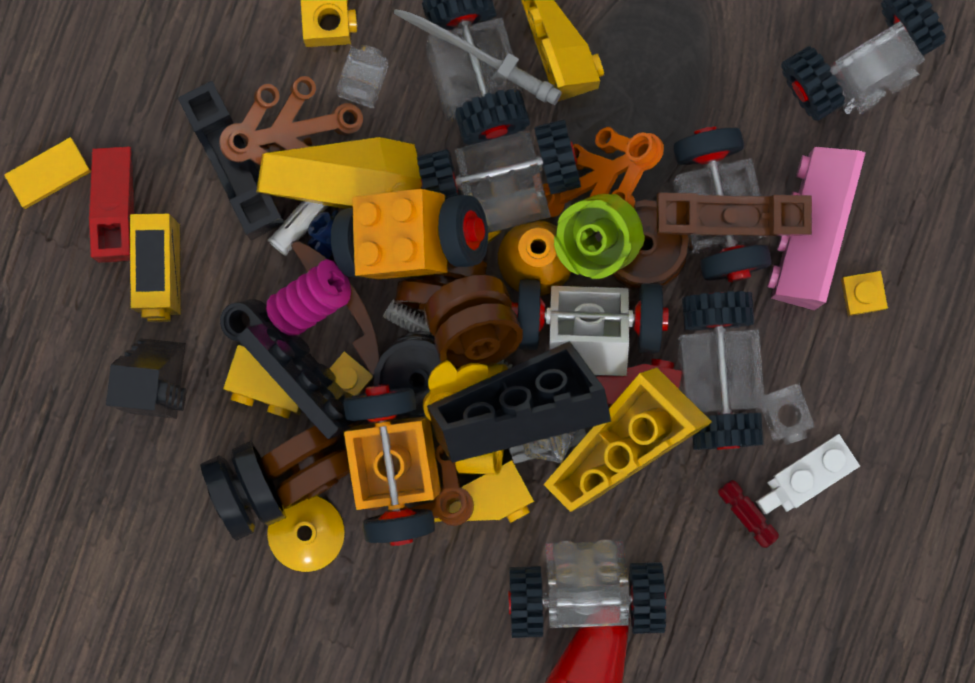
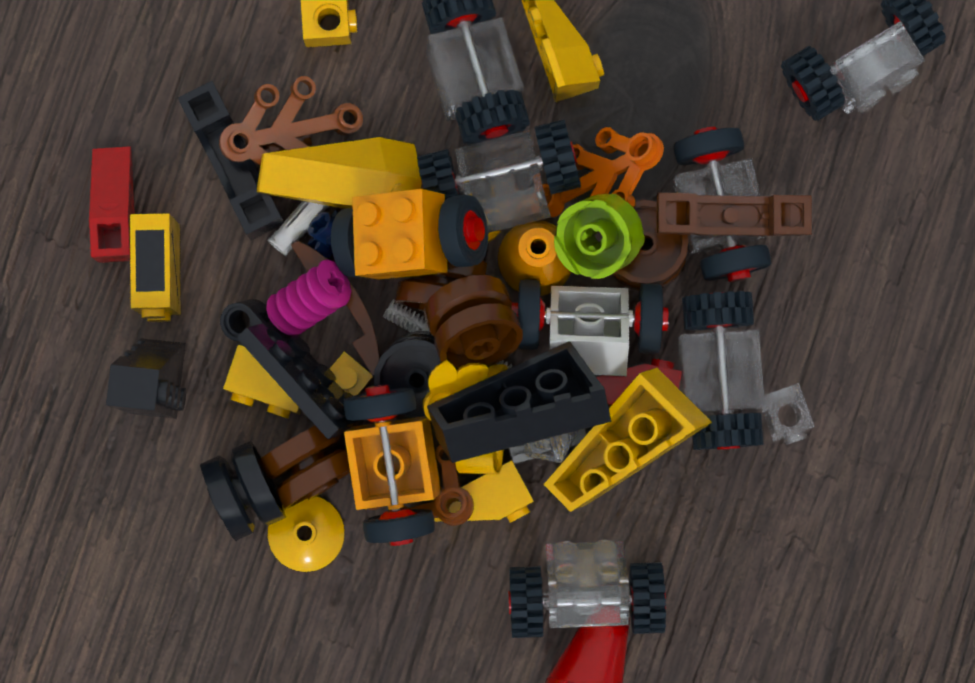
(47, 173): yellow tile -> none
(363, 76): clear brick -> none
(505, 68): light grey sword -> none
(748, 514): dark red axle -> none
(809, 475): white hinge -> none
(811, 259): bright pink slope -> none
(864, 293): yellow plate -> none

